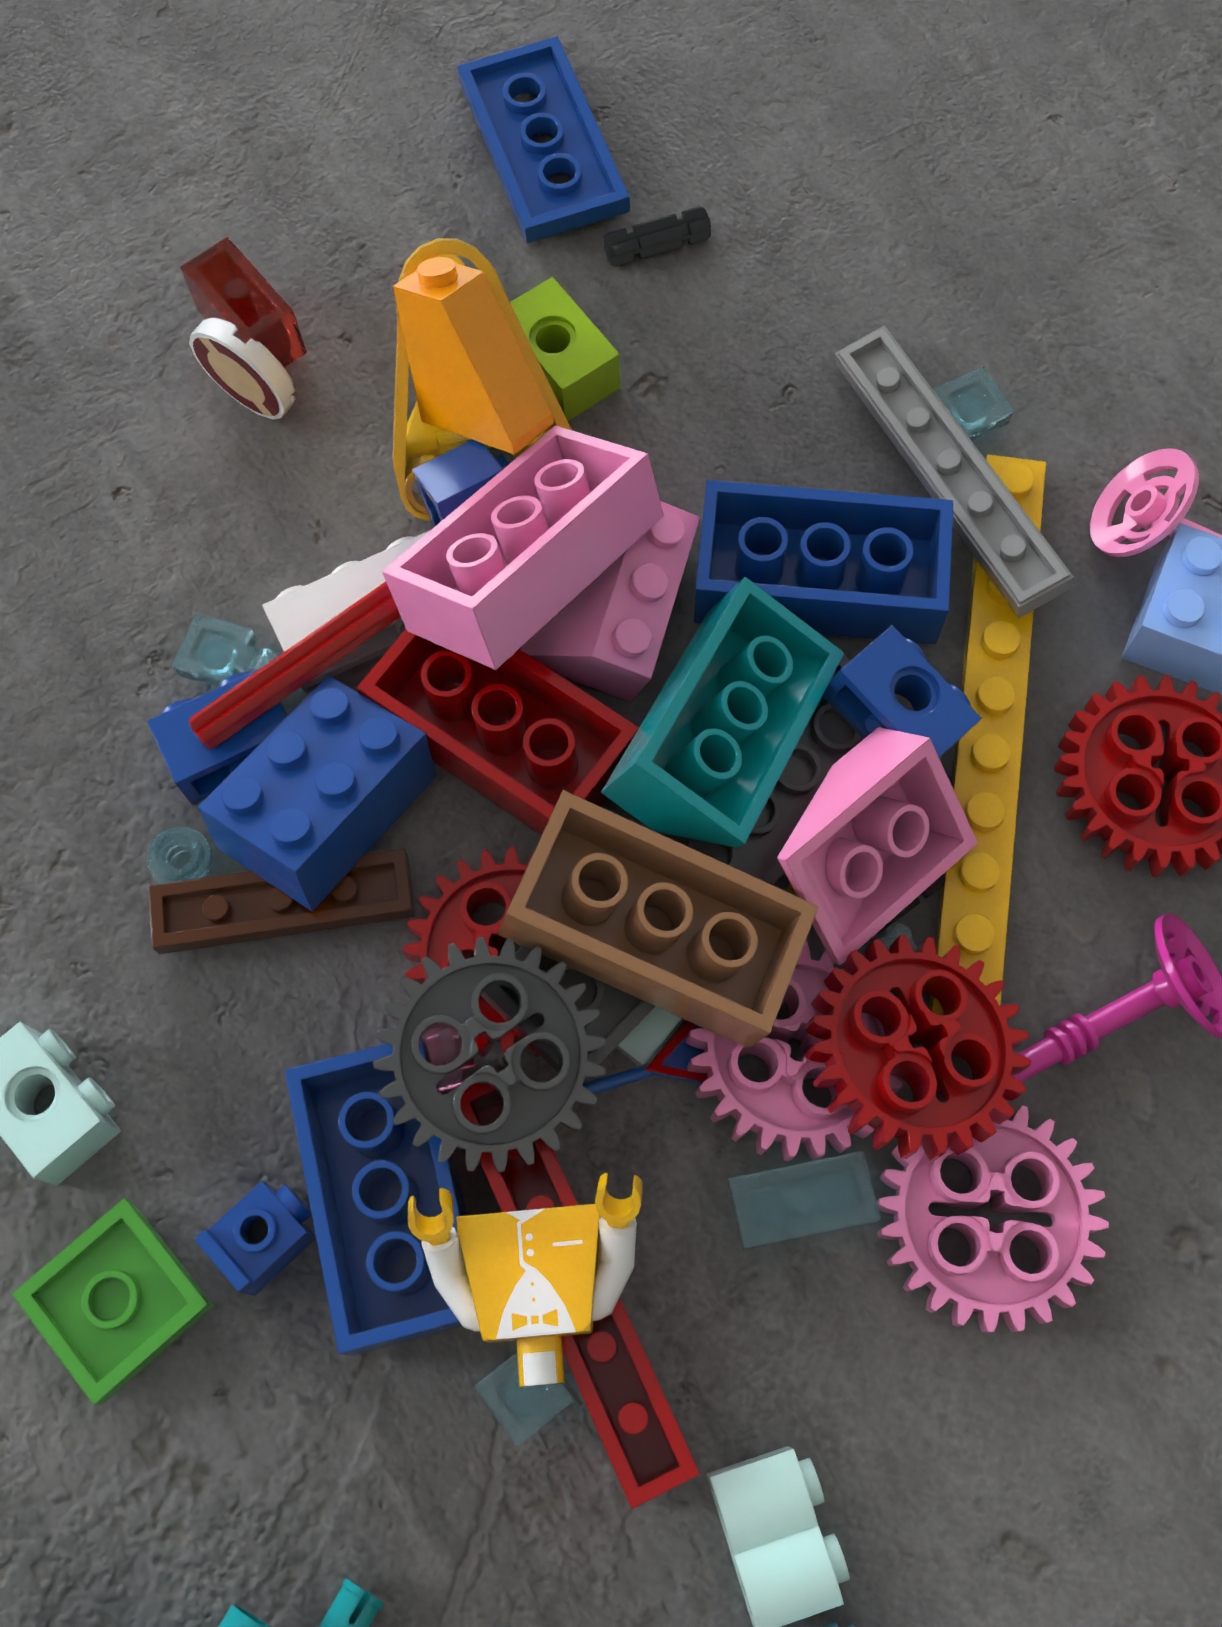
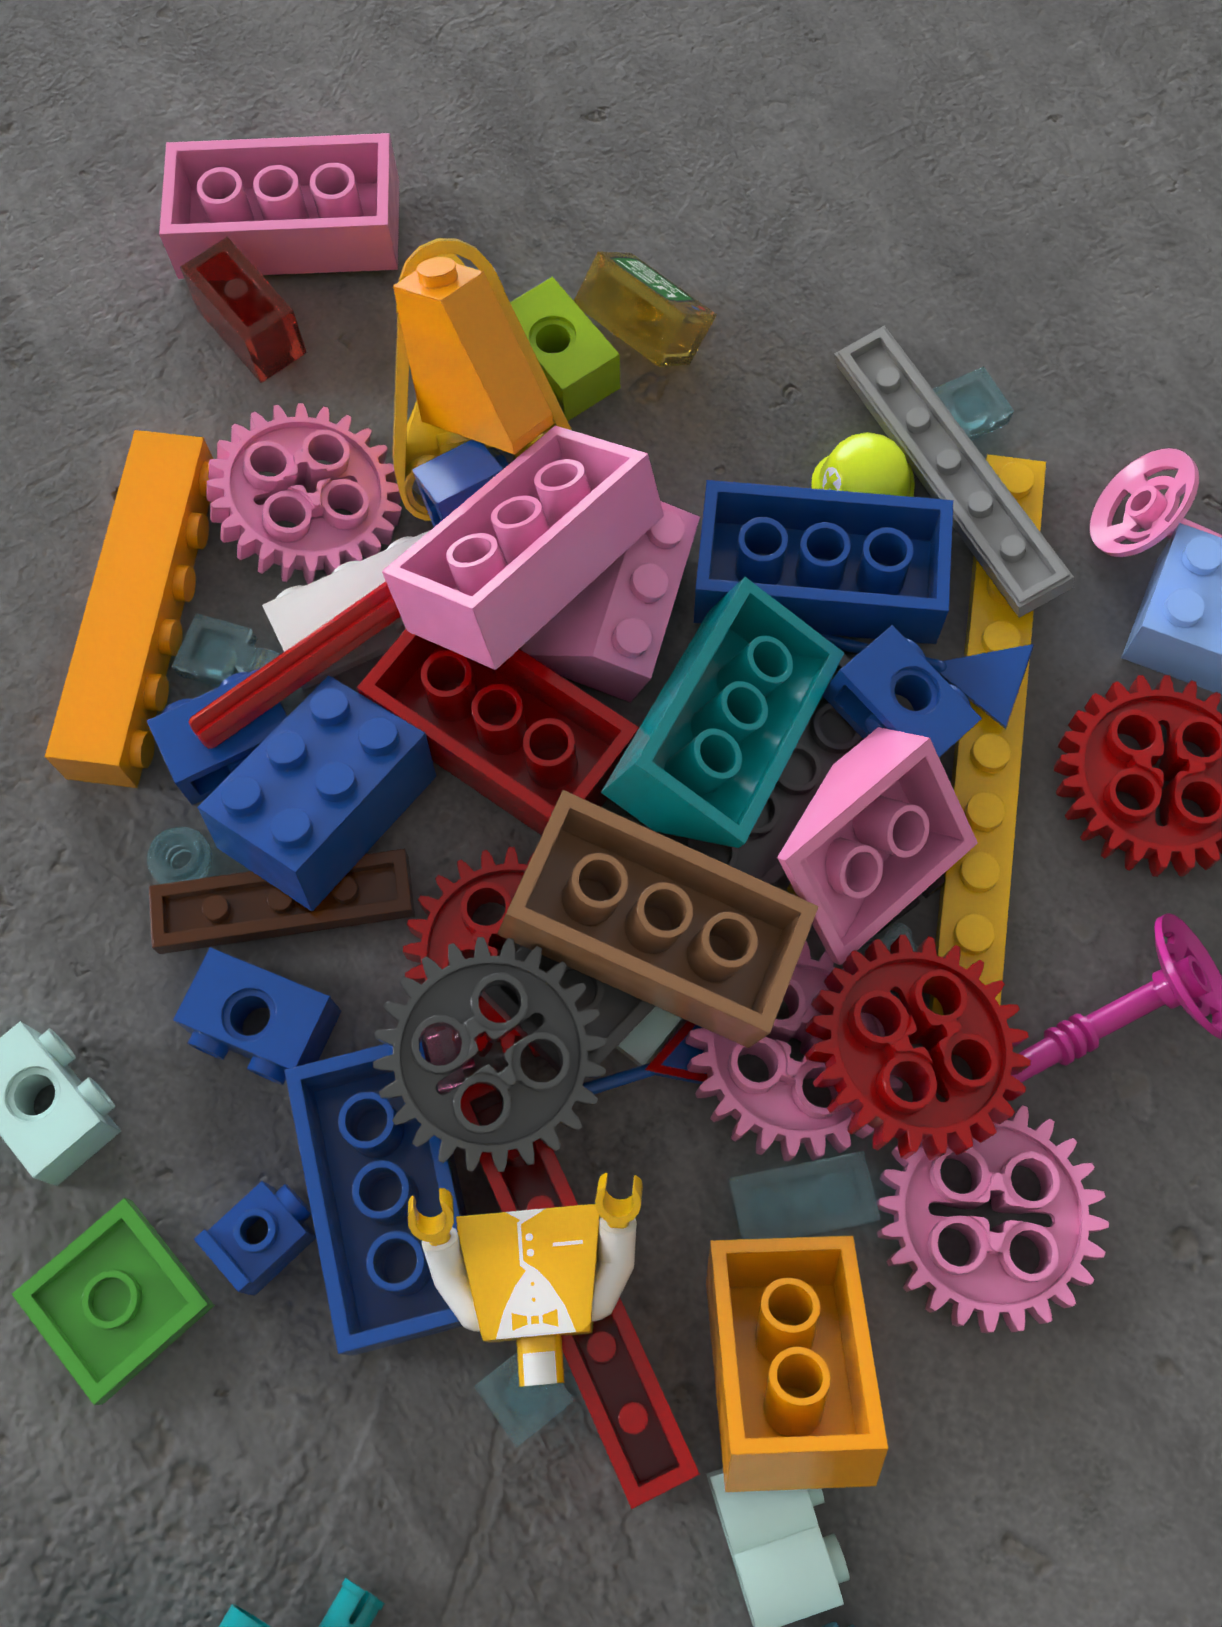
(134, 613): none -> light orange brick
(230, 990): none -> blue brick
(243, 370): tile -> none
(284, 202): none -> bright pink brick
(303, 492): none -> bright pink gear
(525, 165): blue plate -> none
(644, 308): none -> clear yellow brick
(657, 236): black axle -> none
(793, 1365): none -> light orange brick
(865, 465): none -> neon yellow helmet
(986, 678): none -> blue piece

